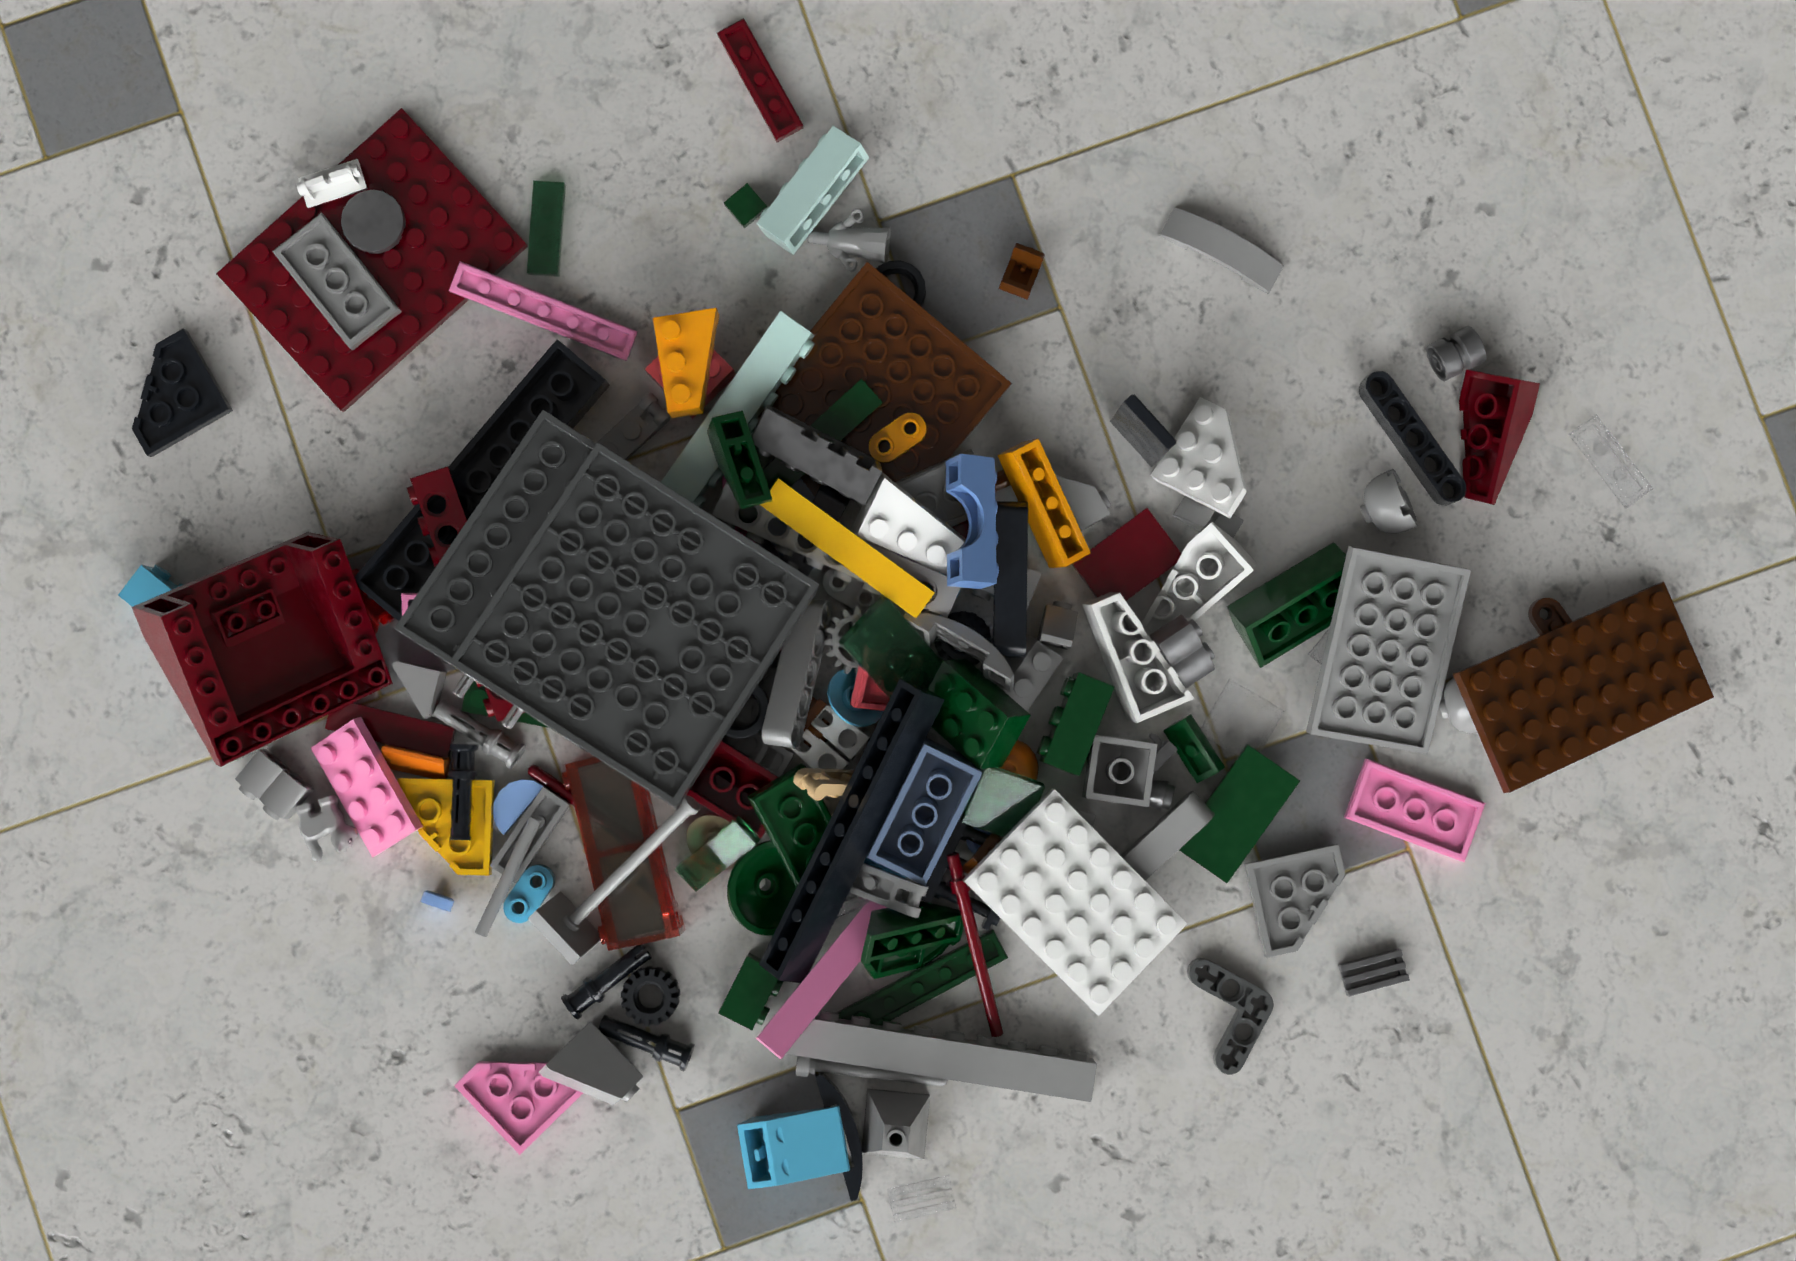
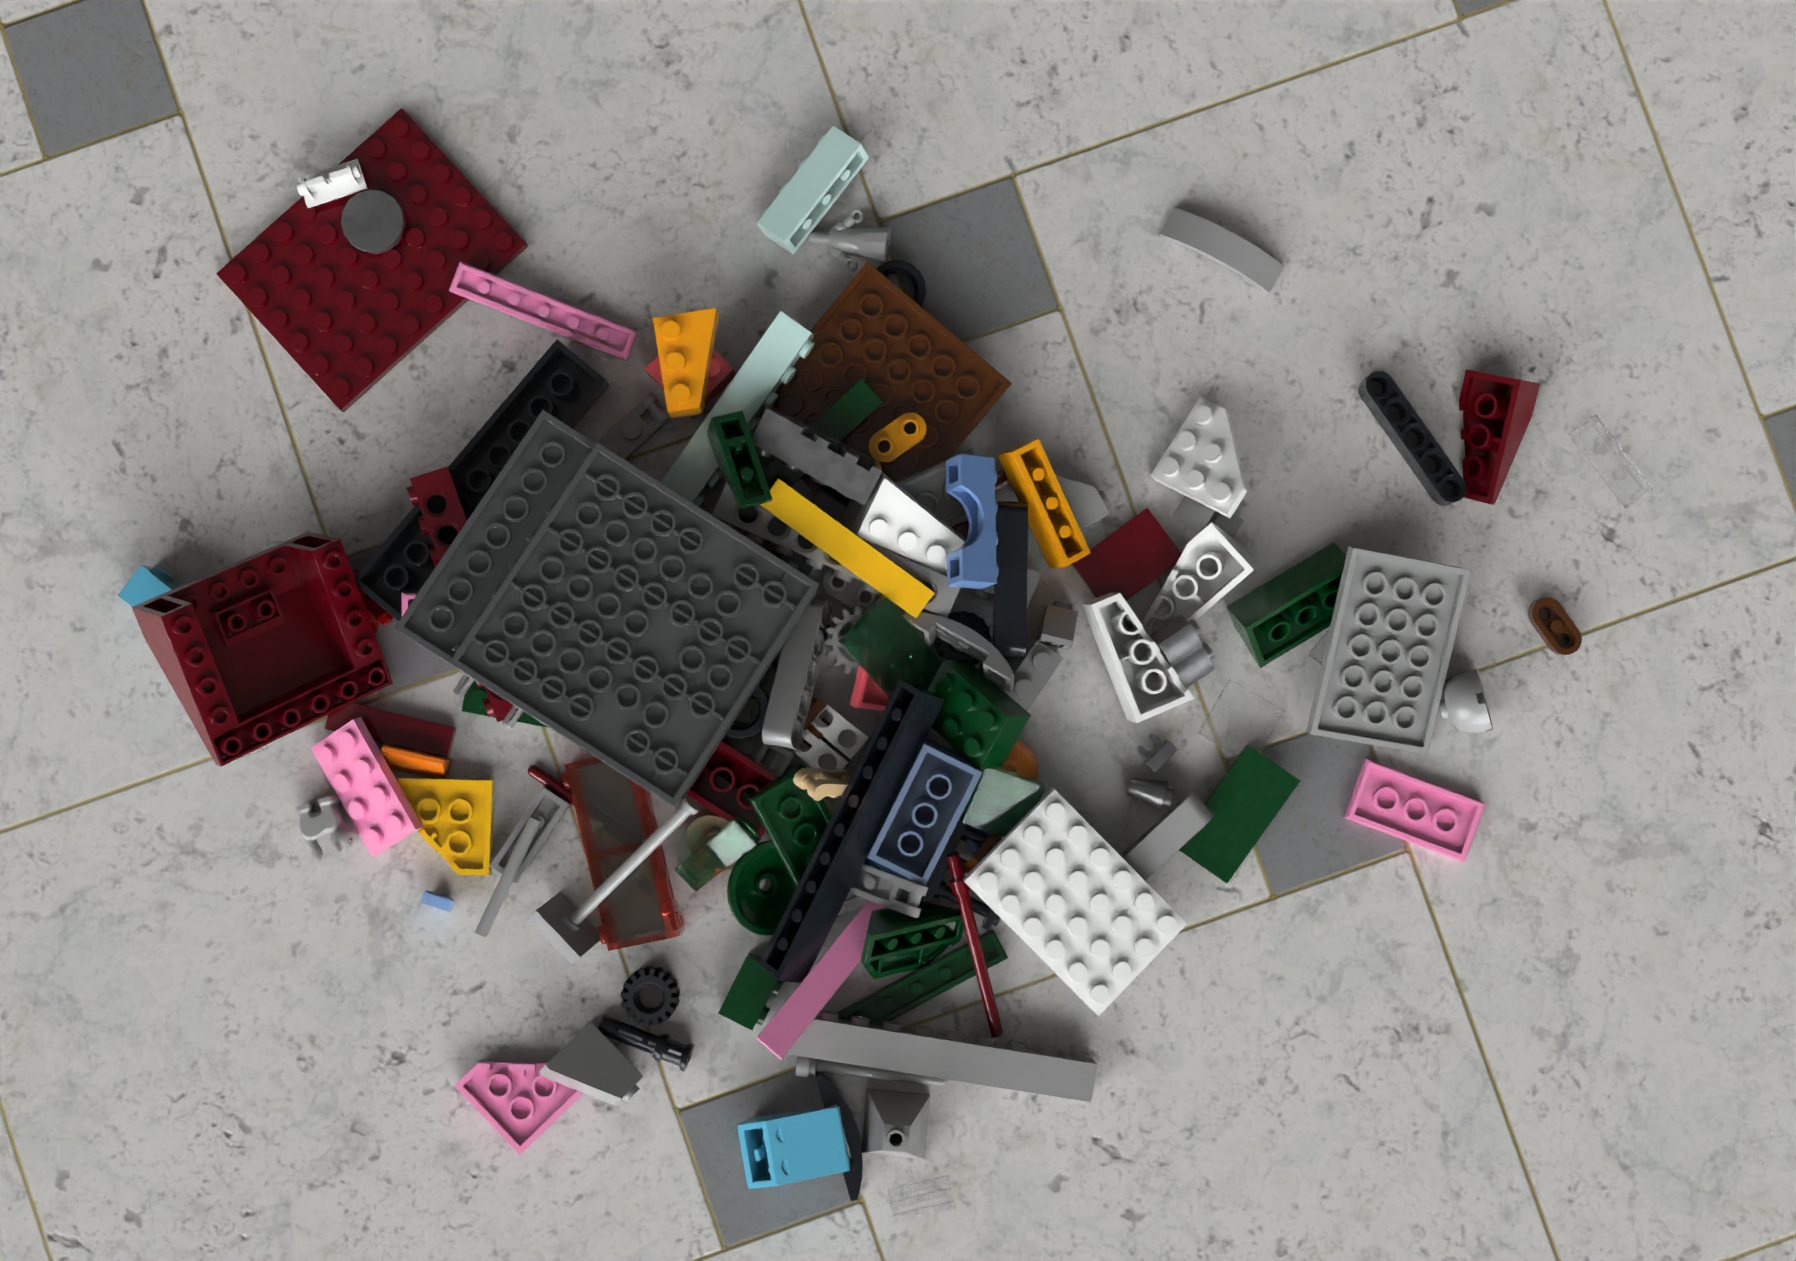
(177, 395): black plate -> none
(273, 785): light grey brick -> none
(336, 281): light grey tile -> none
(422, 685): light grey slope -> none
(462, 774): black pin -> none
(491, 744): light grey pin -> none
(513, 802): light blue tile -> none
(528, 894): medium azure plate -> none
(546, 228): clear green tile -> none
(594, 988): black pin -> none
(745, 205): dark green tile -> none
(760, 80): dark red tile -> none
(839, 697): medium azure dish -> none
(1021, 271): reddish brown bracket -> none
(1075, 723): dark green brick -> none
(1120, 771): light grey slope -> none
(1142, 430): black tile -> none
(1194, 748): dark green plate -> none
(1242, 1003): dark grey beam -> none
(1292, 894): light grey plate -> none
(1388, 504): light grey cylinder -> none
(1399, 965): flat silver tile -> none
(1461, 351): flat silver wheel -> none
(1583, 687): reddish brown plate -> none

